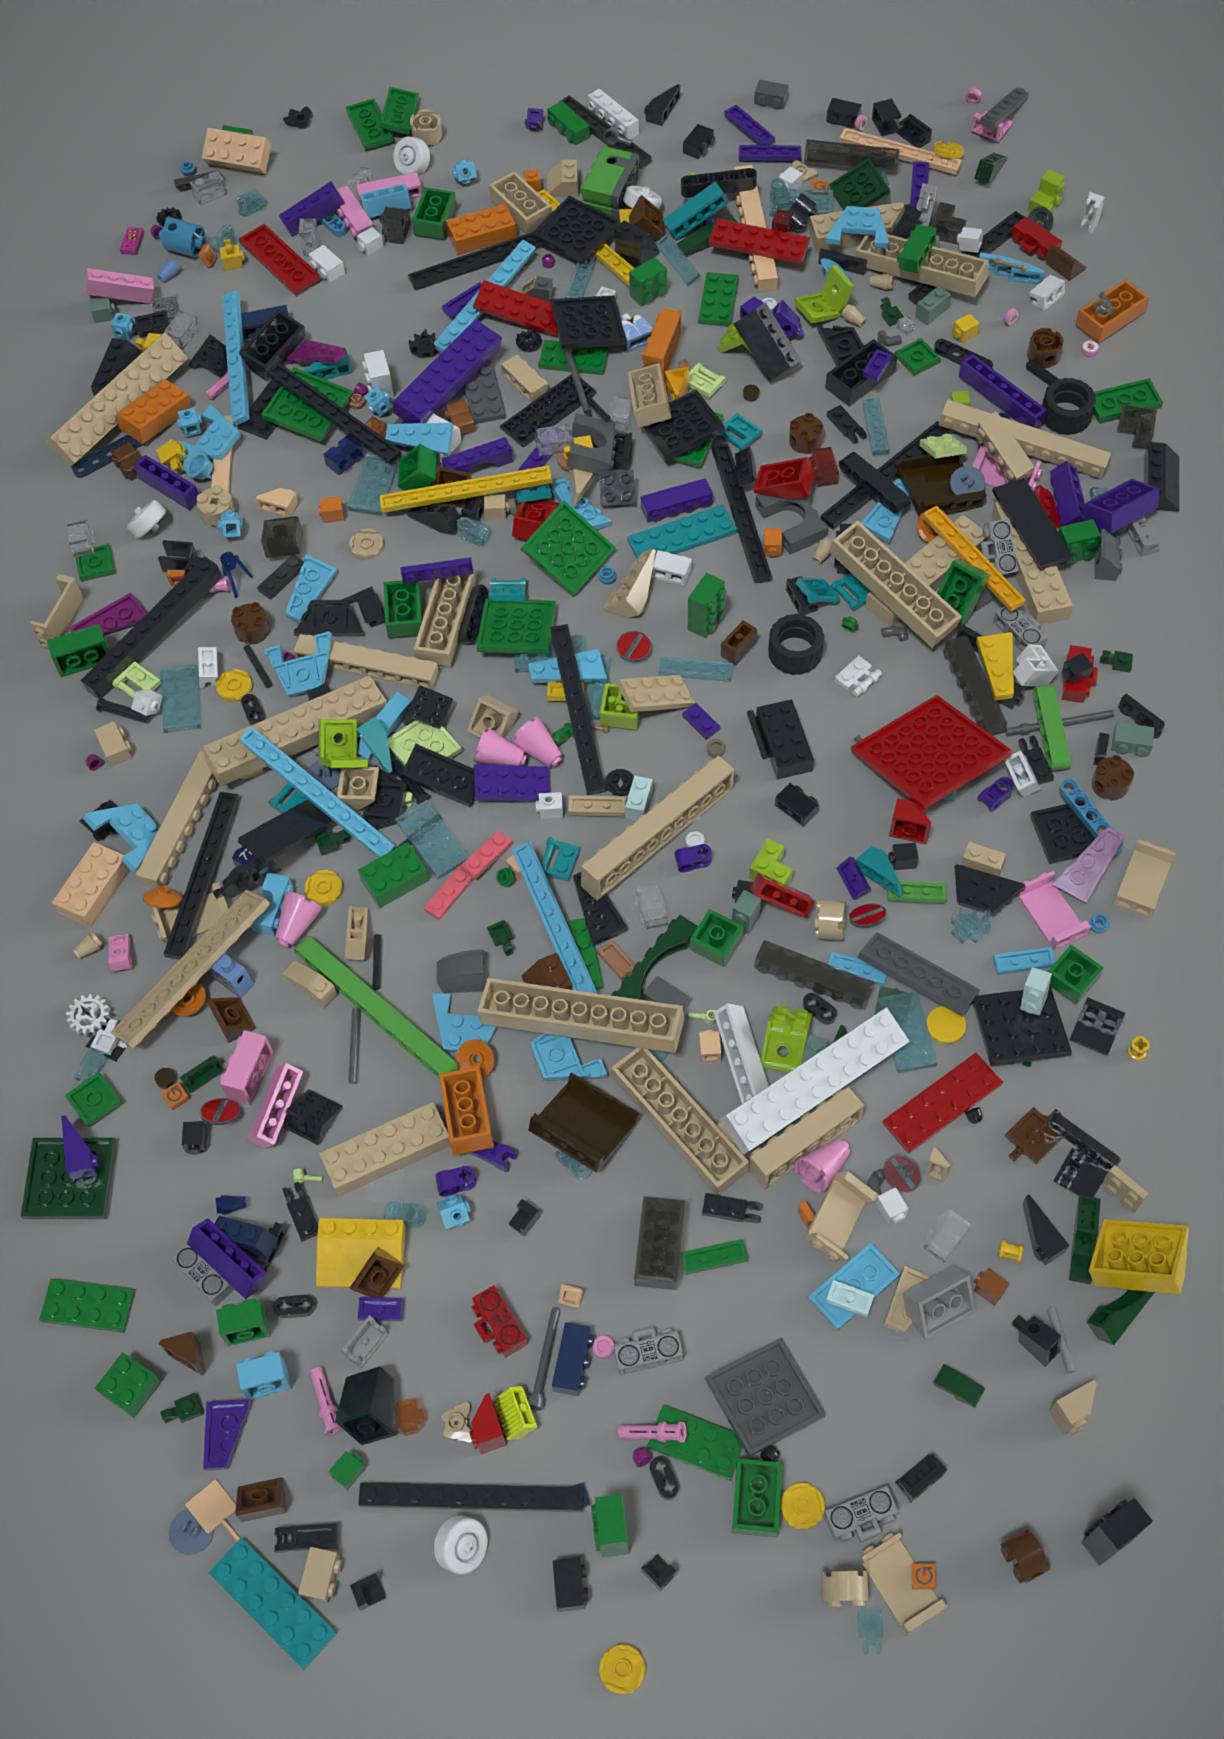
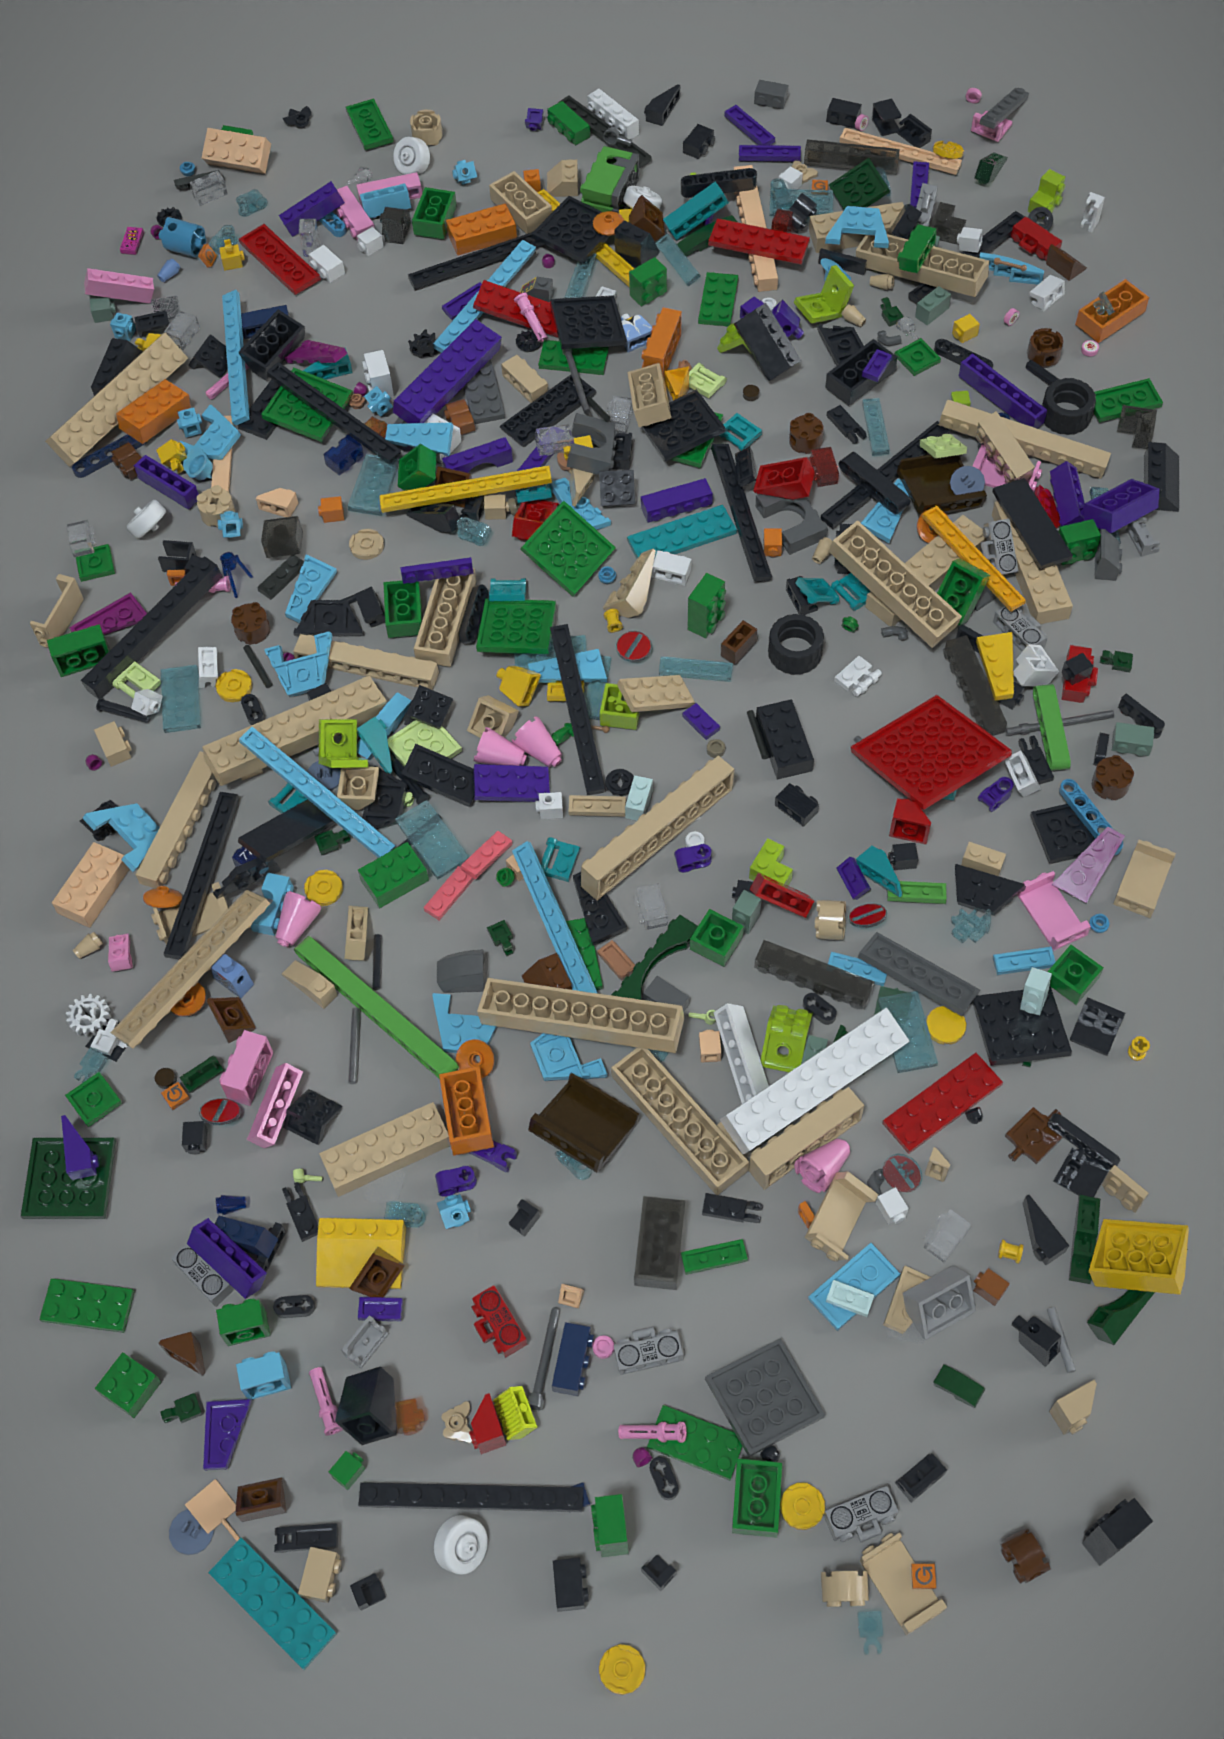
(398, 110): green plate -> none
(518, 684): none -> yellow torso
(528, 311): none -> bright pink pin
(606, 222): none -> orange dish
(613, 621): none -> yellow bush

